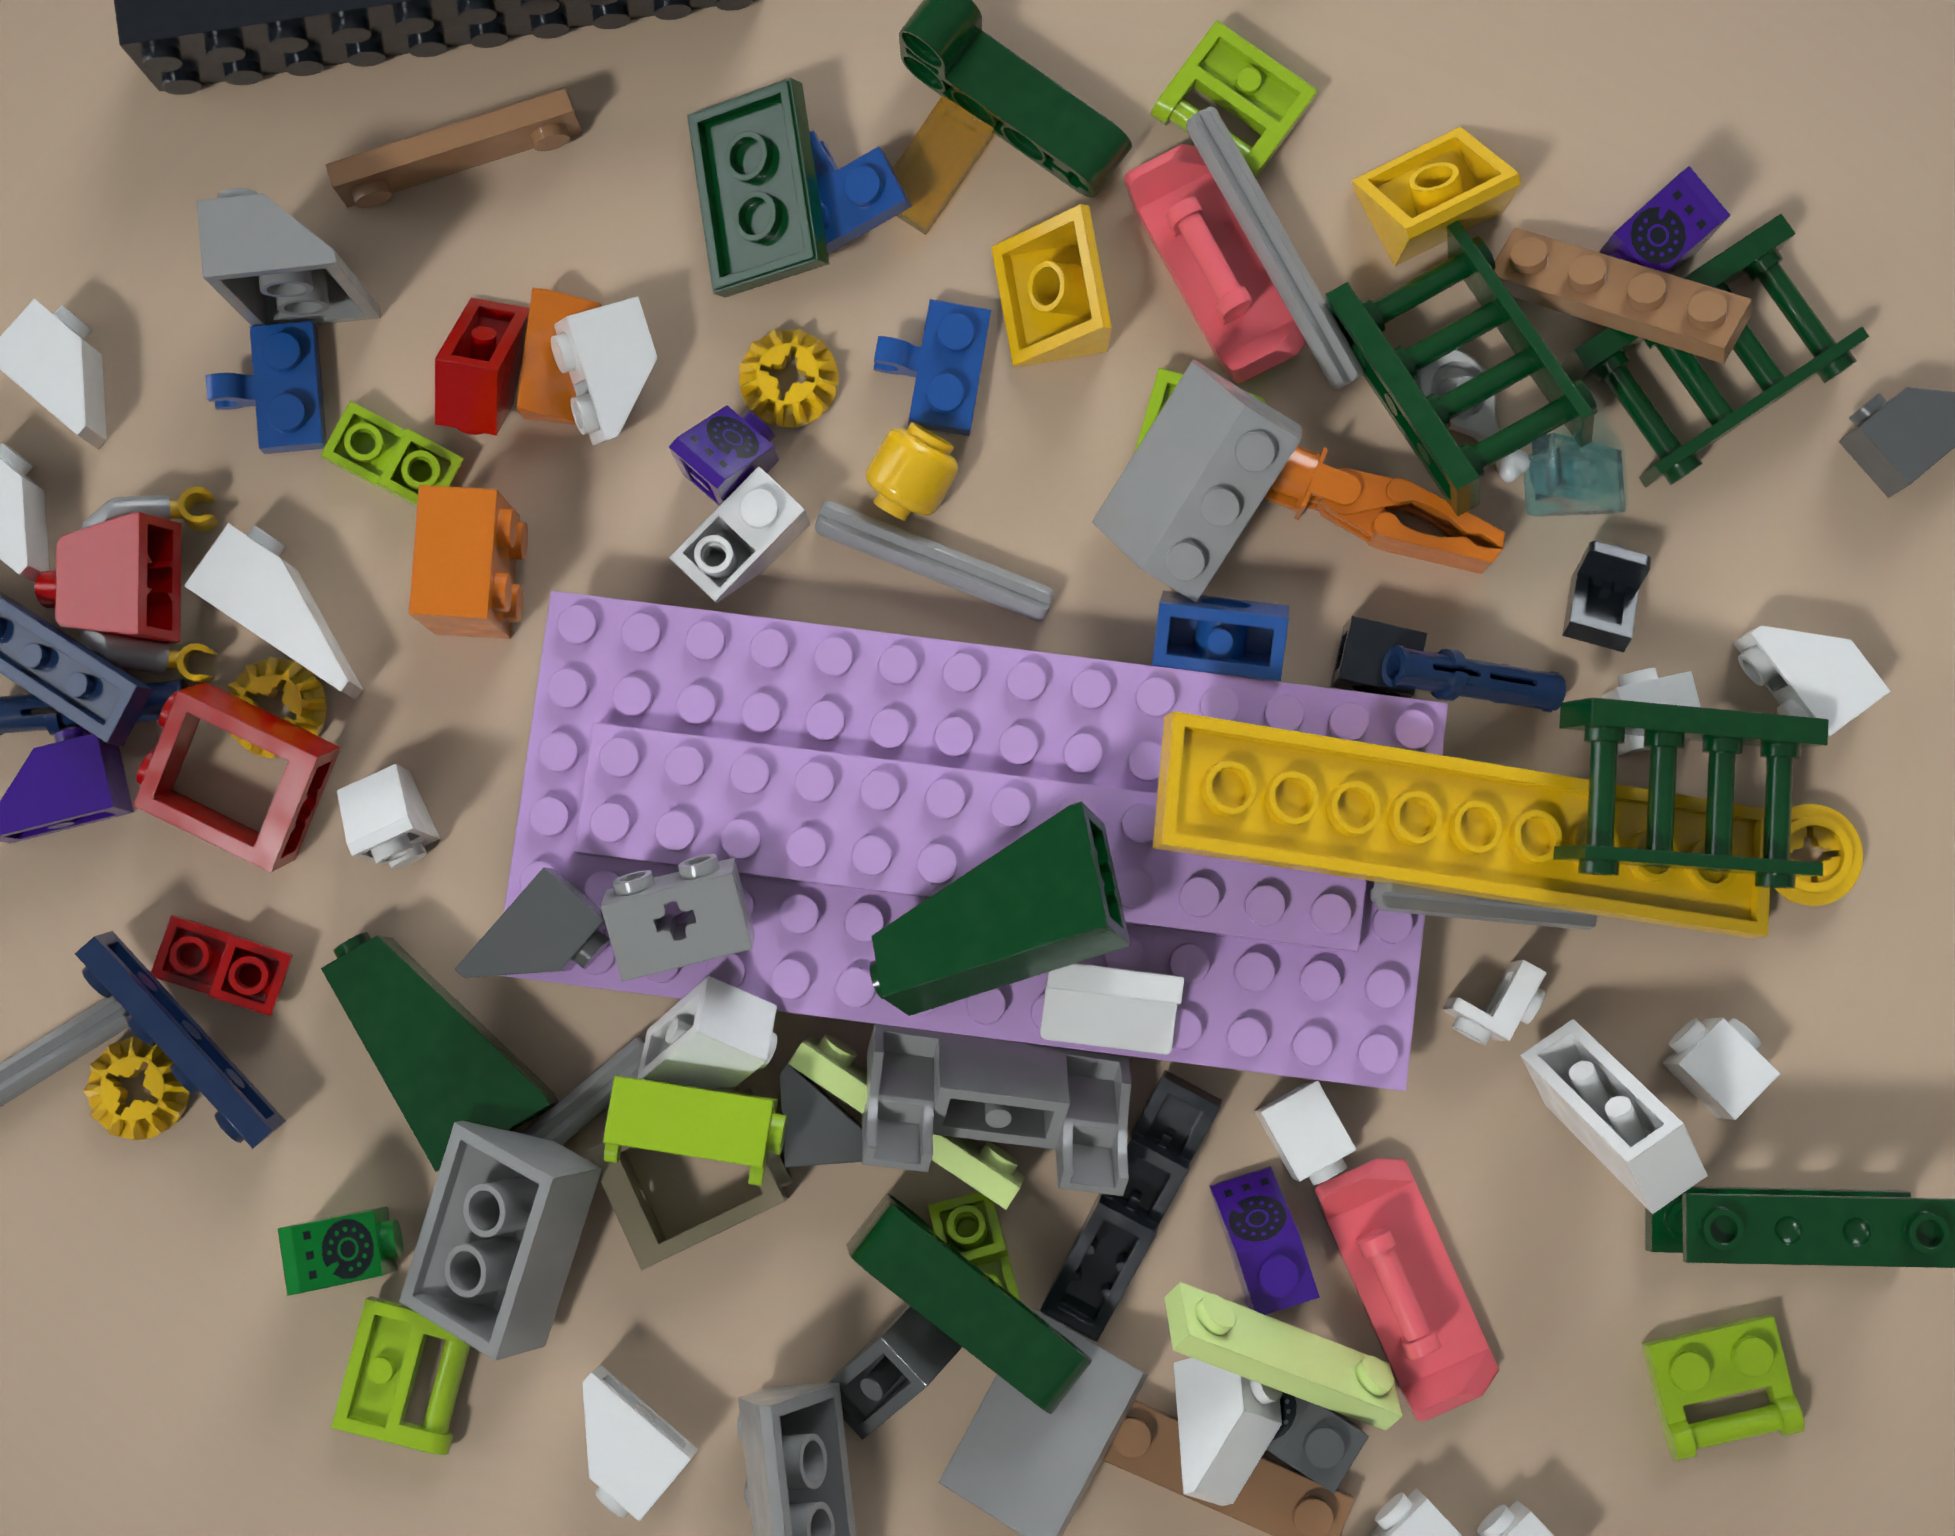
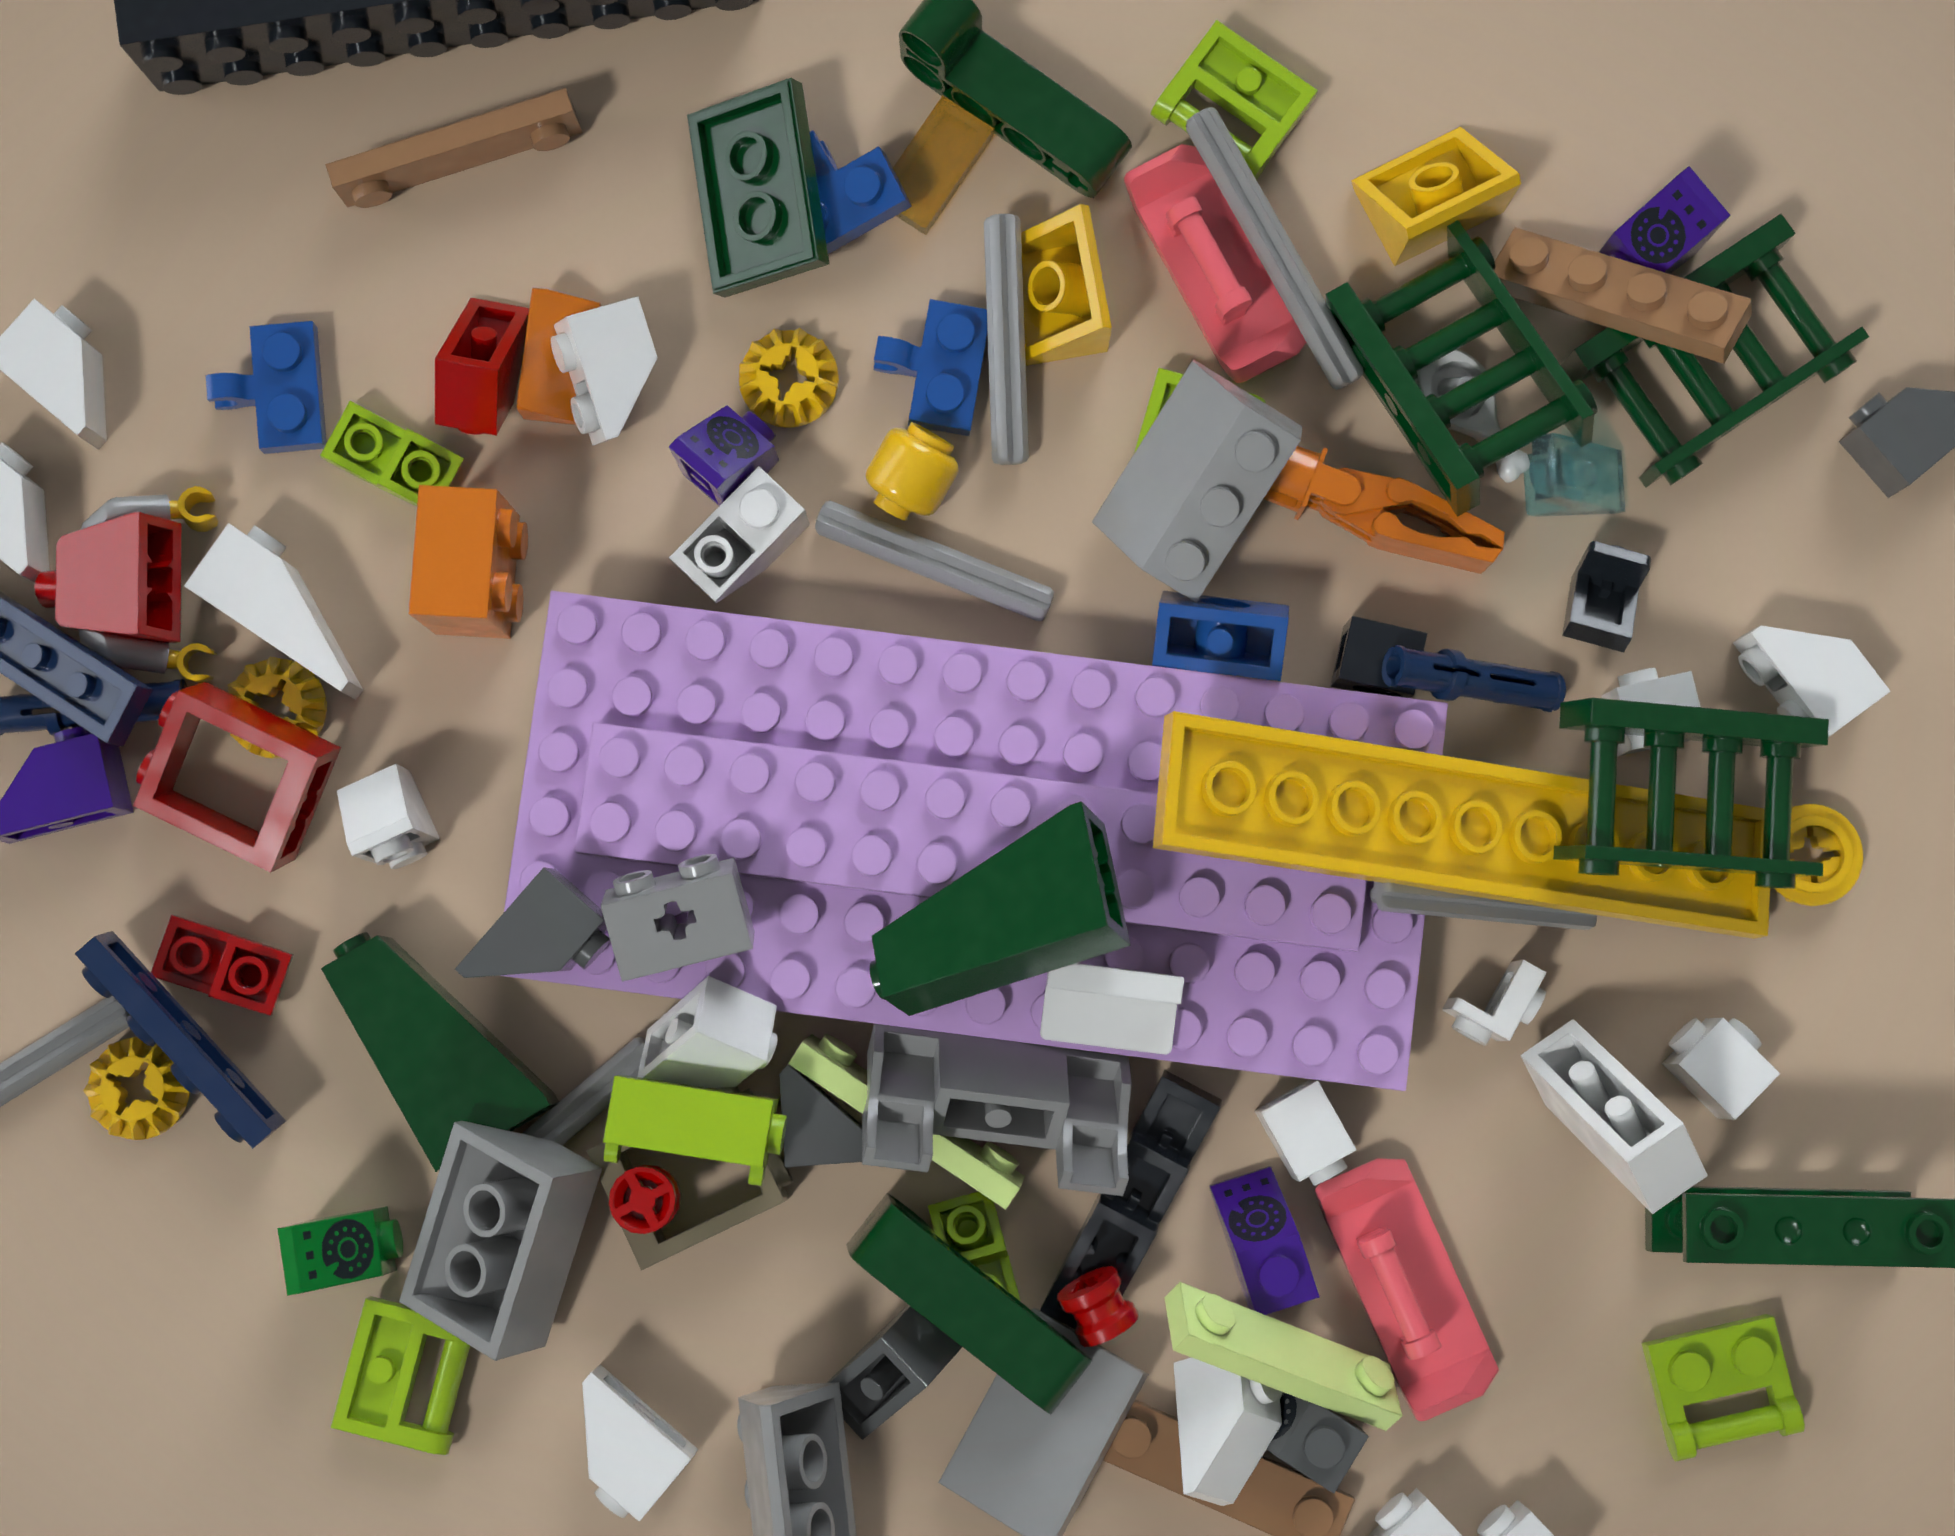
(274, 265): light grey slope -> none
(634, 1204): none -> red wheel
(1006, 339): none -> light grey axle
(1098, 1306): none -> red wheel

